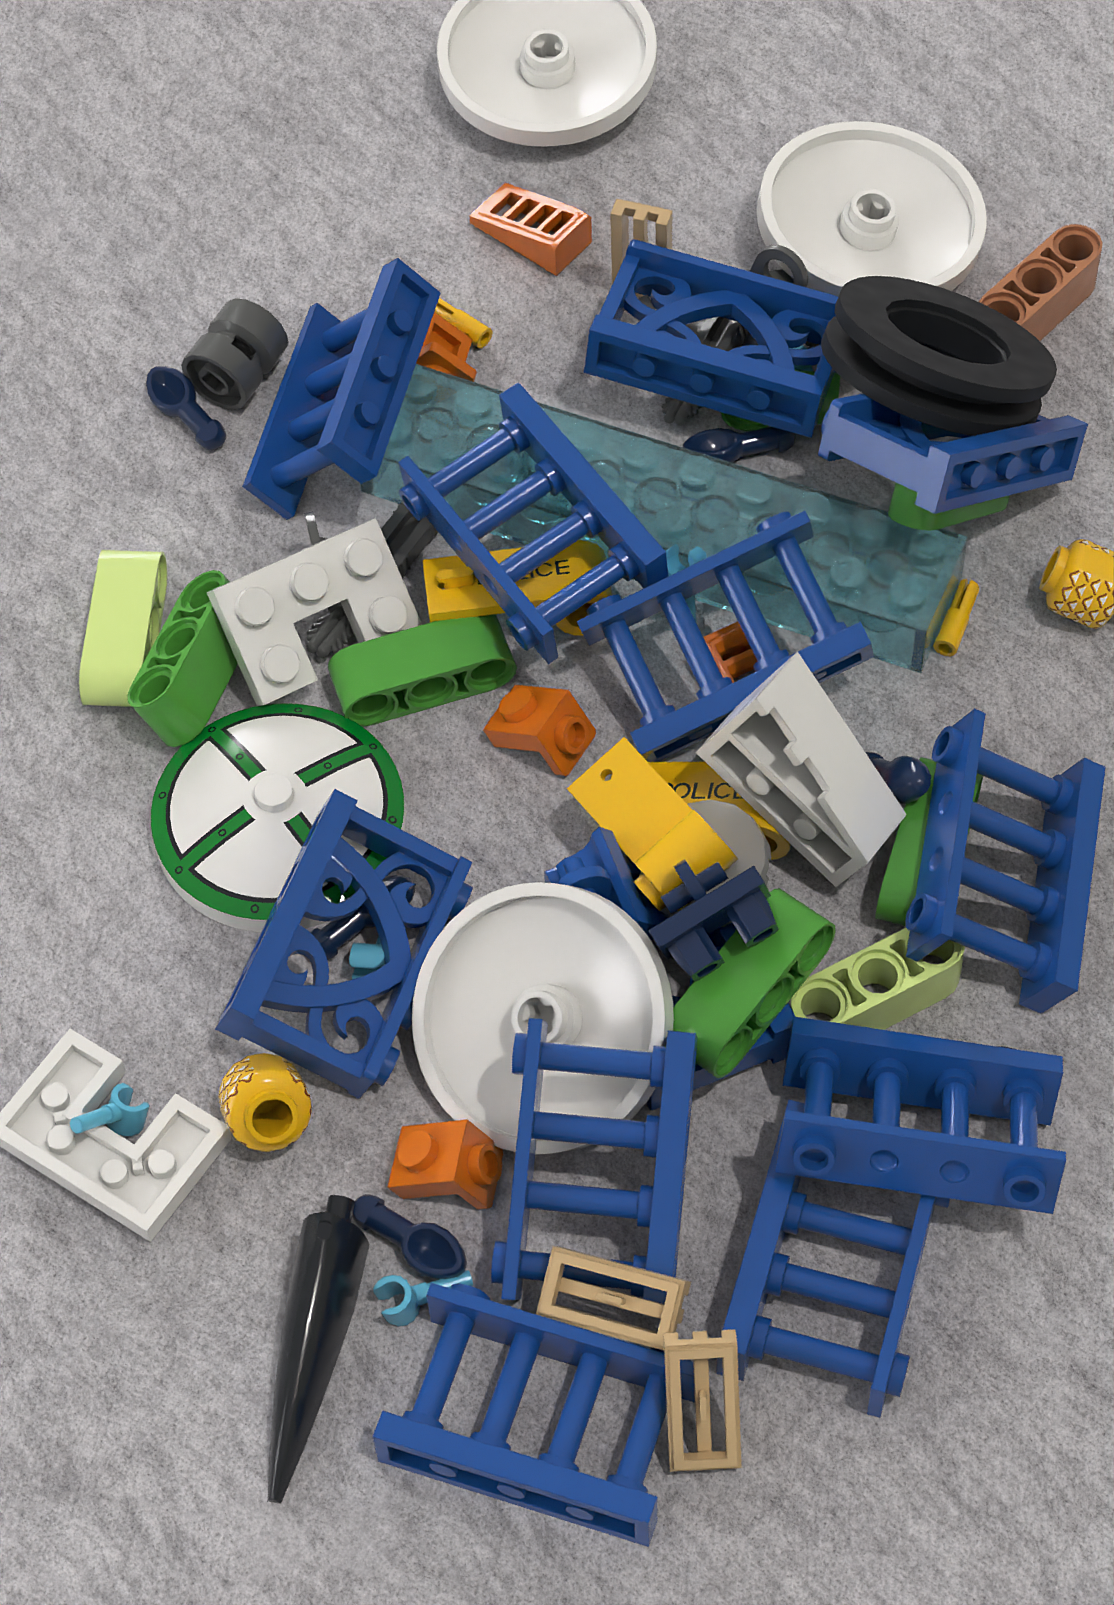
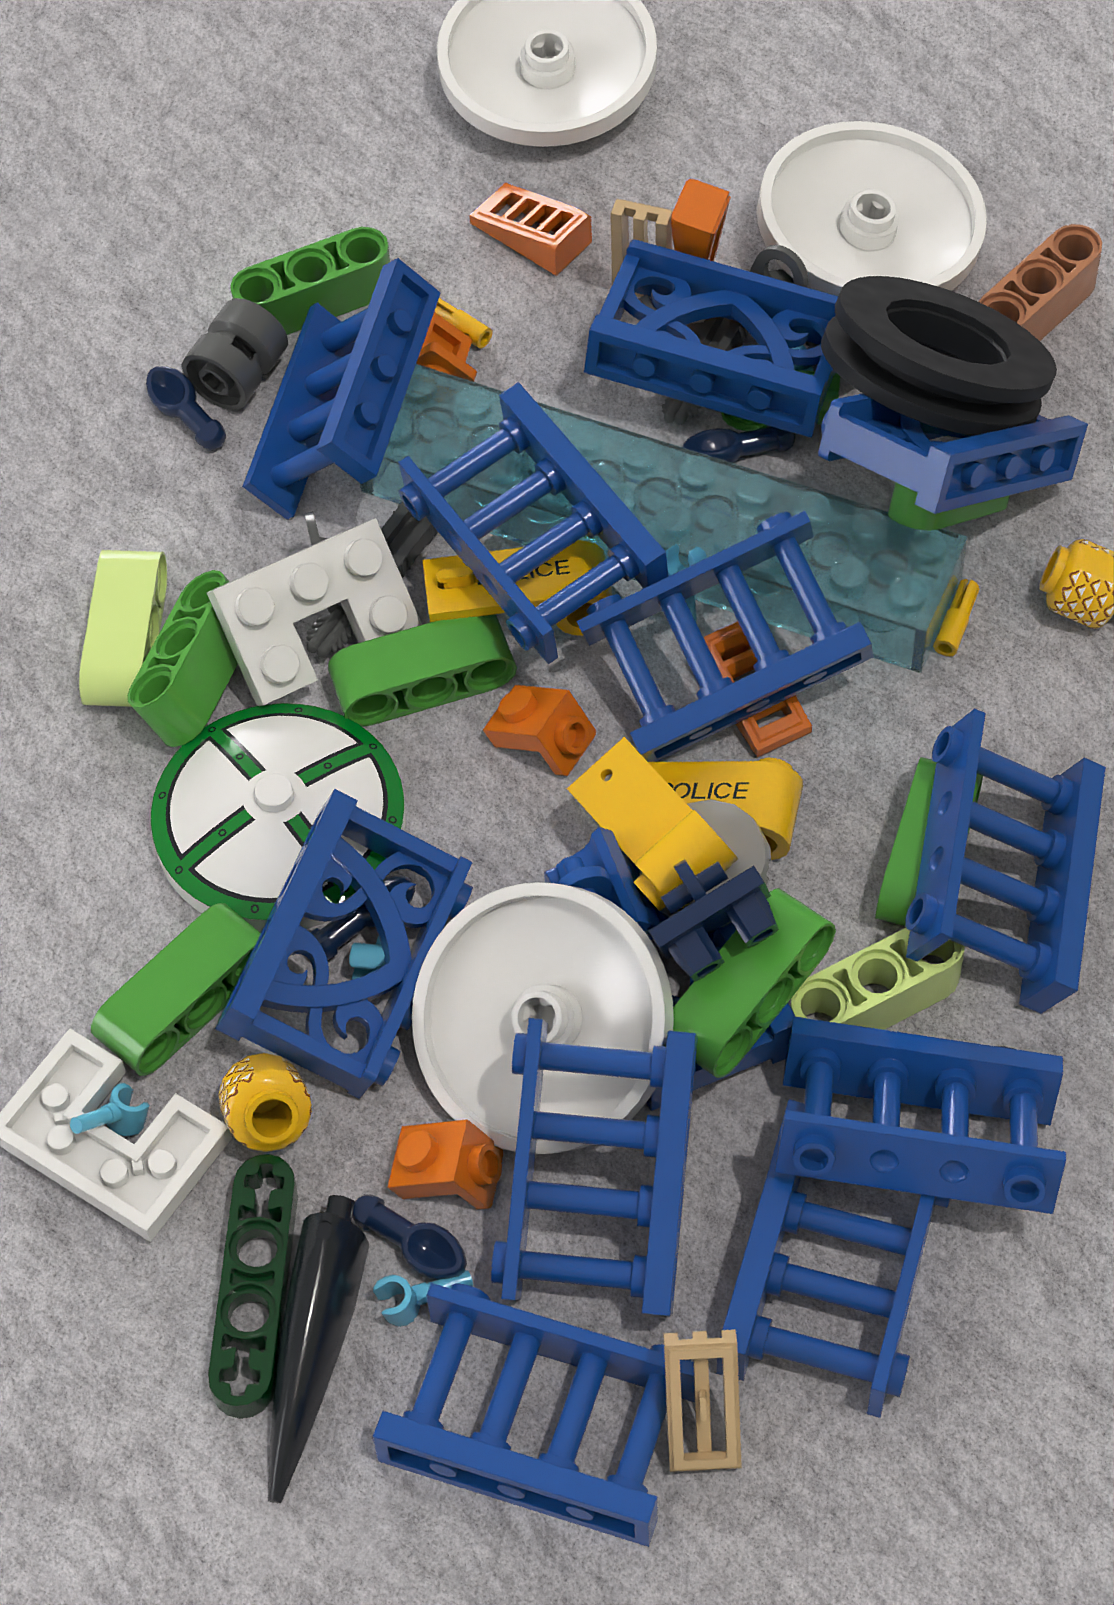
(176, 990): none -> bright green beam
(247, 1283): none -> dark green beam
(331, 272): none -> bright green beam
(669, 1313): tan tile -> none
(699, 219): none -> orange slope
(805, 772): white wedge -> none
(904, 776): dark blue piece -> none

